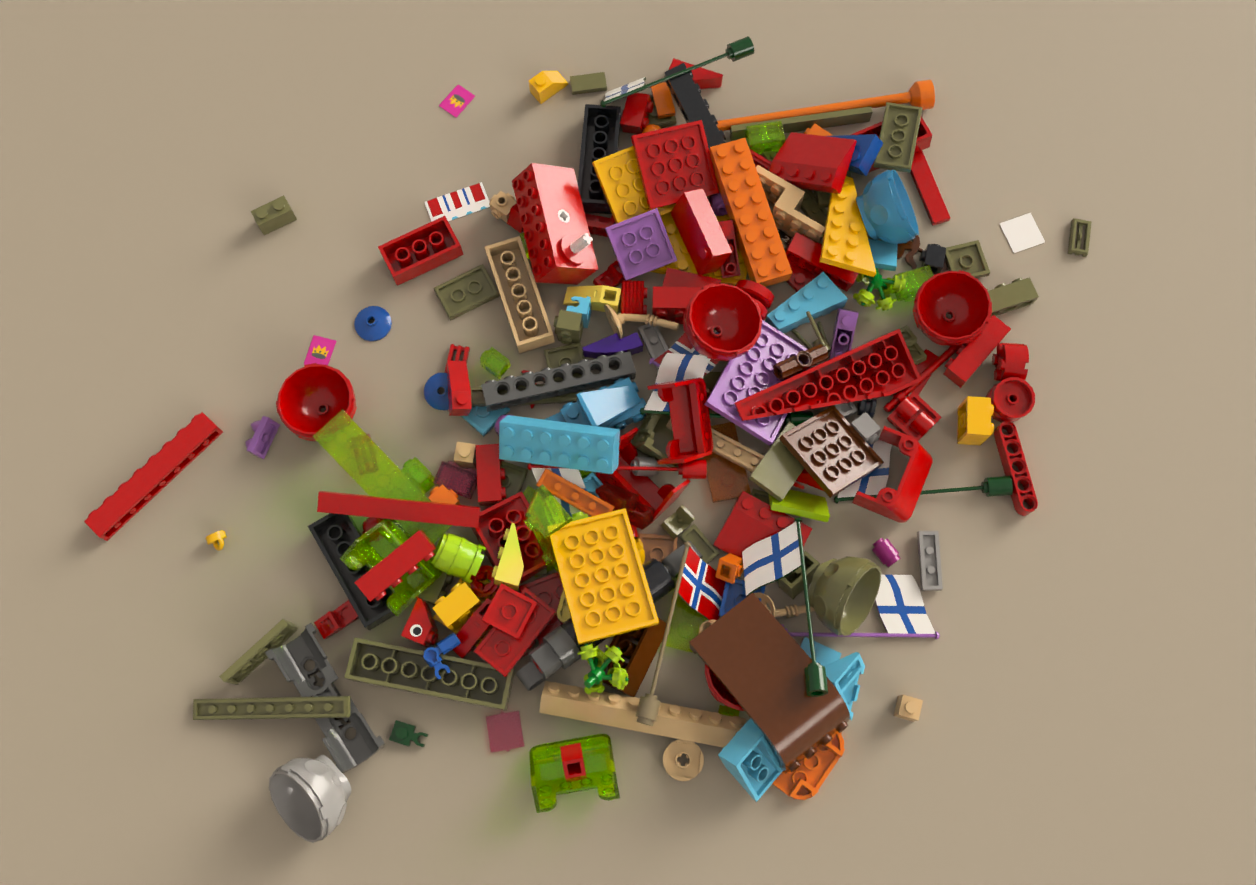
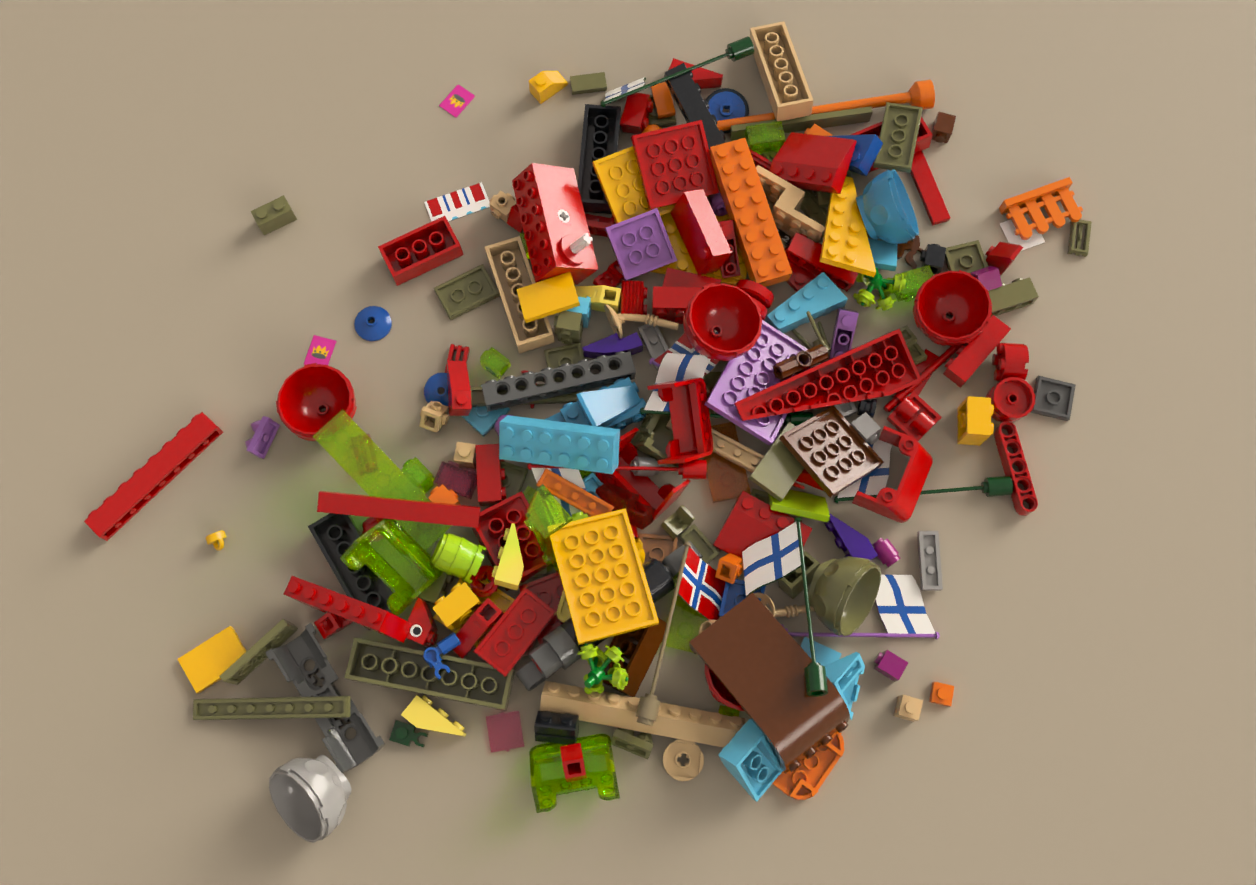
(211, 659): none -> yellow tile
(348, 608): none -> red arch
(395, 565): red brick -> none
(426, 717): none -> light yellow slope
(434, 416): none -> tan brick
(509, 611): red plate -> none
(548, 297): none -> yellow tile
(556, 727): none -> black brick
(638, 745): none -> olive tile
(727, 99): none -> blue wheel
(781, 72): none -> tan brick
(850, 540): none -> dark purple slope
(890, 665): none -> magenta brick
(941, 694): none -> orange plate
(943, 127): none -> reddish brown brick
(988, 277): none -> magenta brick
(1002, 255): none -> red slope
(1045, 195): none -> orange fence
(1053, 398): none -> dark grey tile

